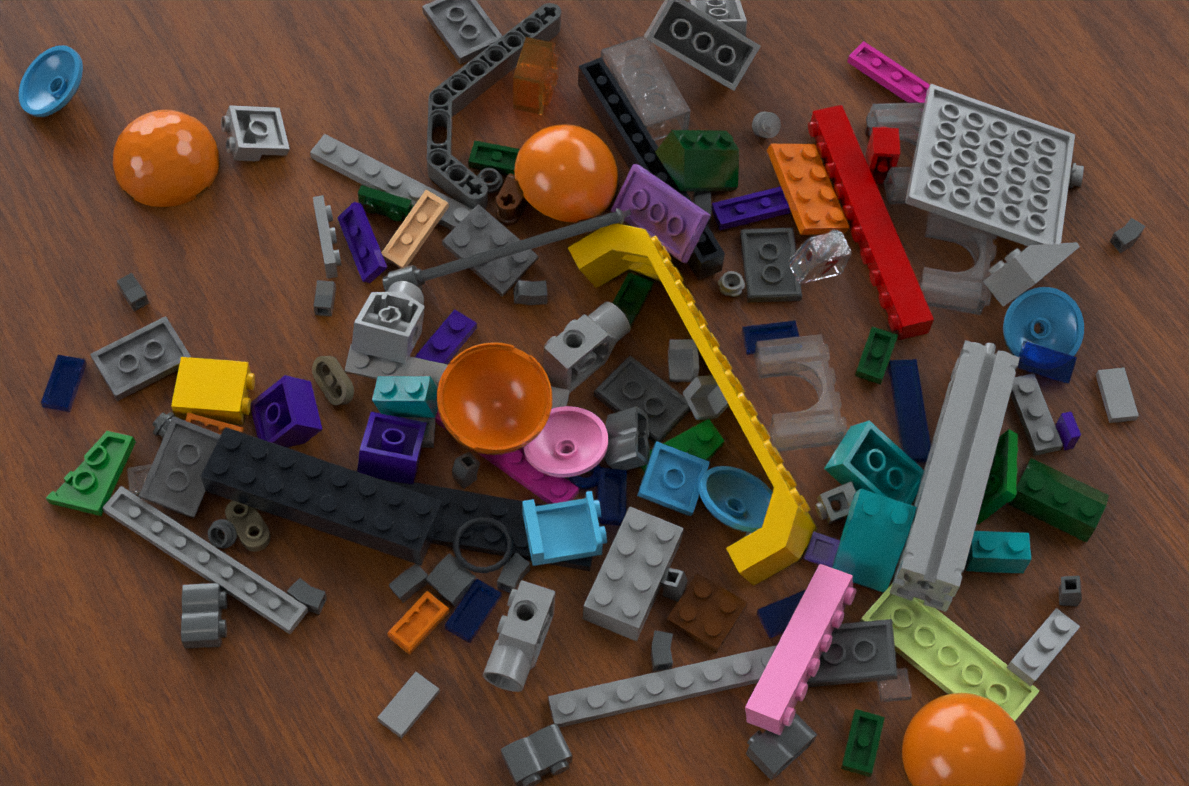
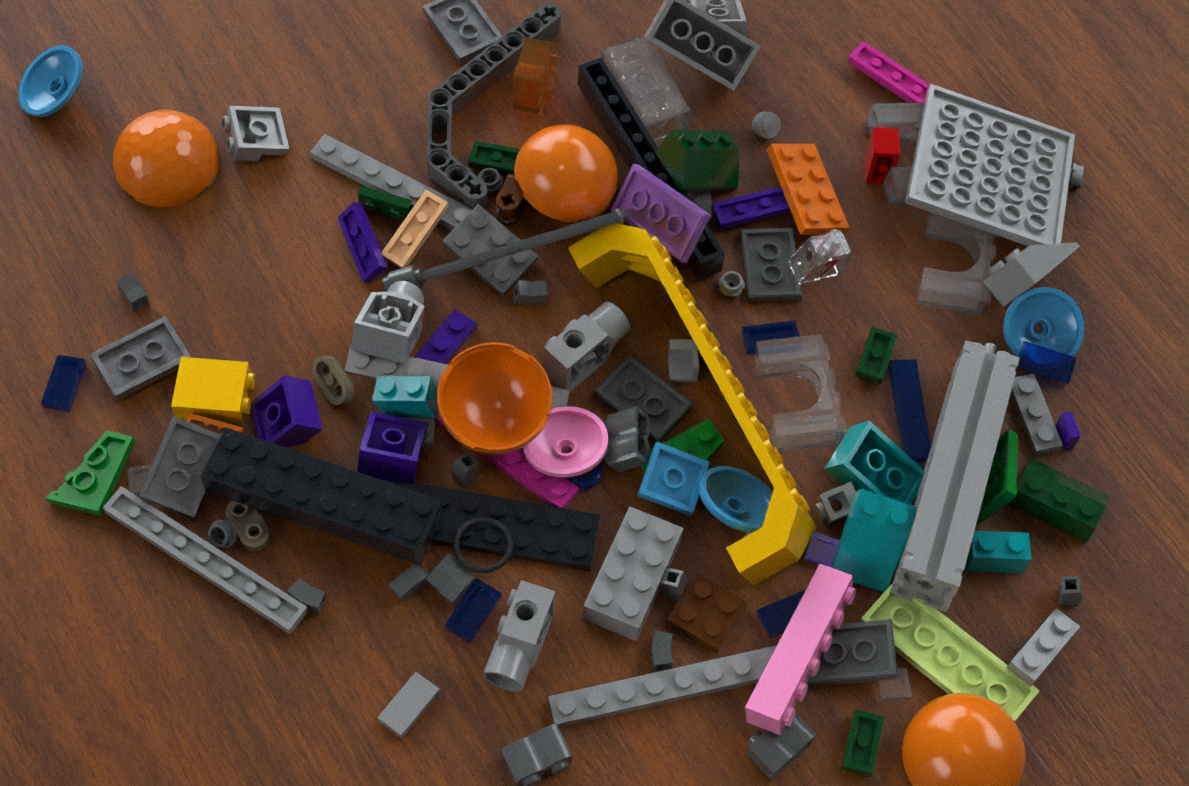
(161, 423): dark grey plate -> none
(202, 615): dark grey brick -> none
(324, 298): dark grey piece -> none
(327, 236): light grey plate -> none
(418, 622): orange plate -> none
(513, 573): dark grey piece -> none
(563, 530): medium azure panel -> none
(612, 495): clear blue tile -> none
(633, 296): dark green plate -> none
(705, 398): light grey panel -> none
(870, 223): red brick -> none
(1116, 395): light grey tile -> none
(1127, 236): dark grey piece -> none

